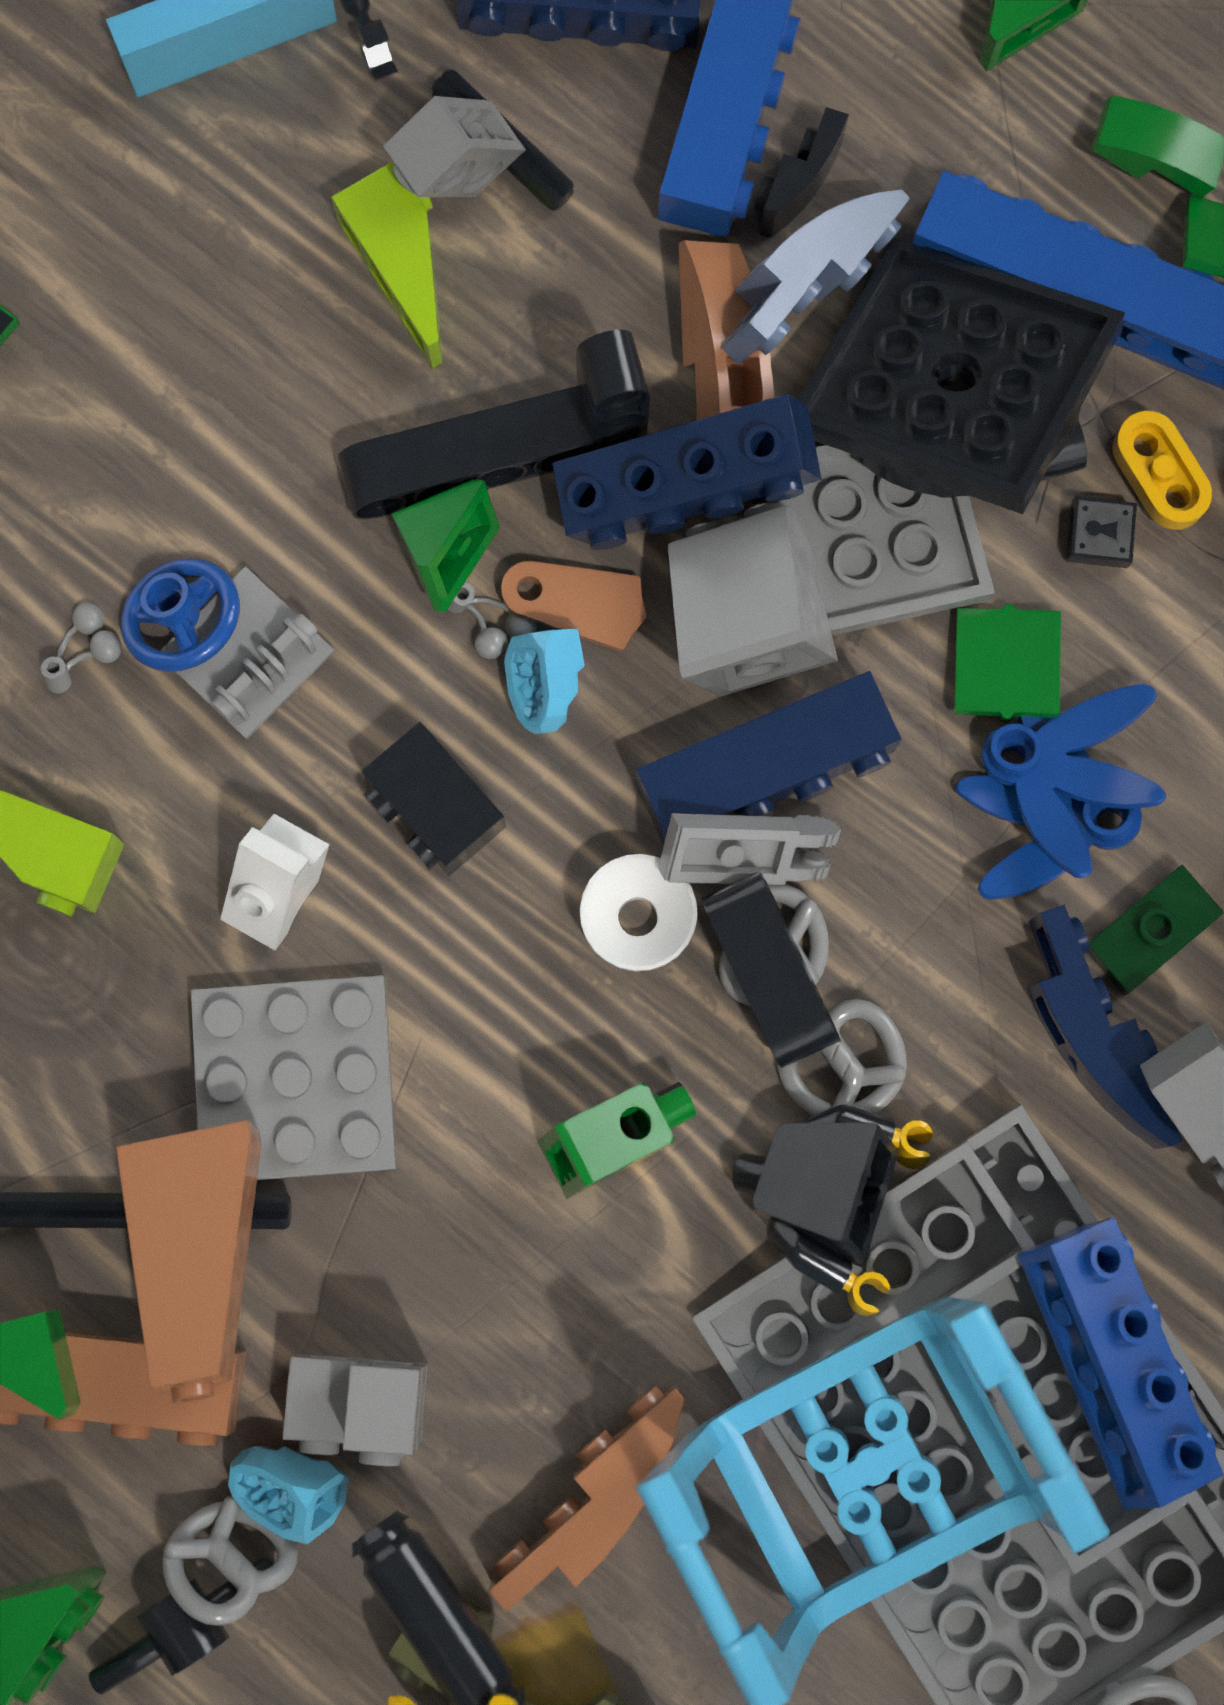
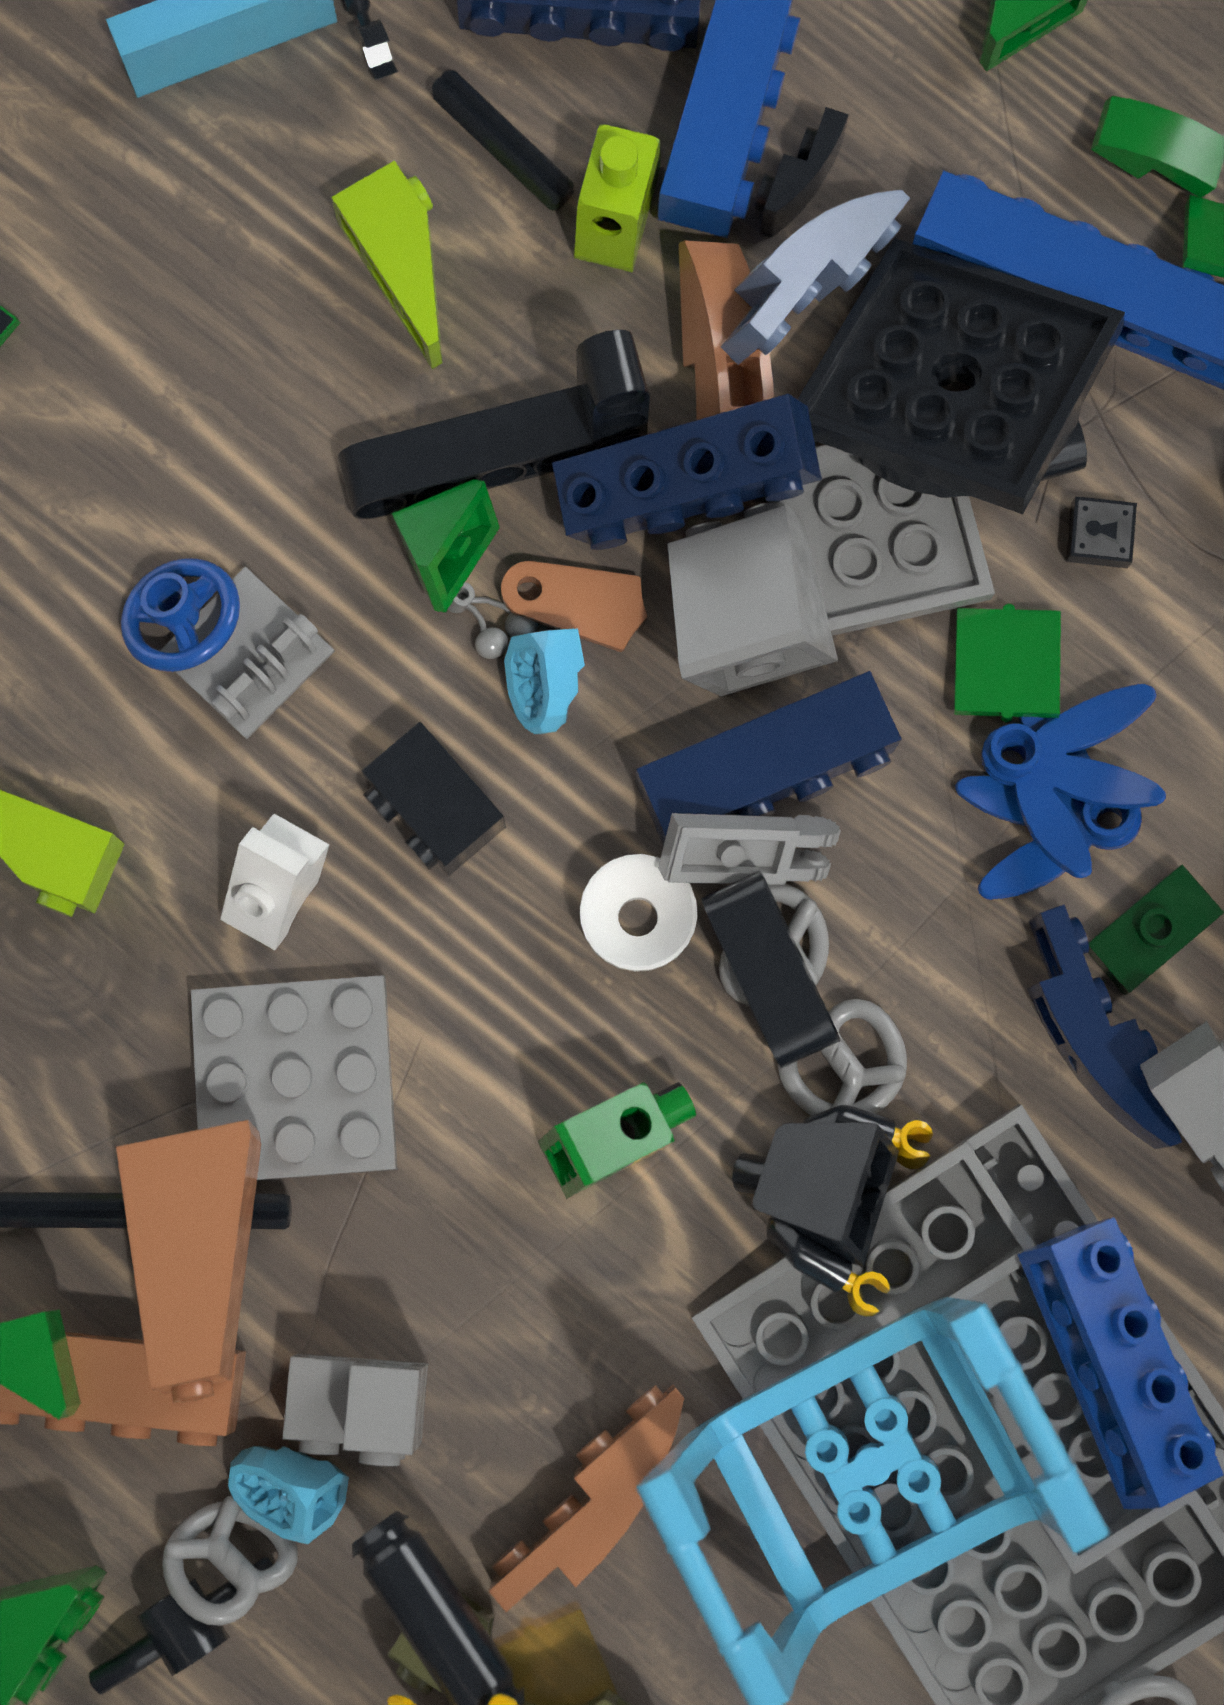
(104, 647): light grey piece -> none
(453, 148): light grey brick -> none
(619, 187): none -> lime torso
(1165, 471): yellow plate -> none

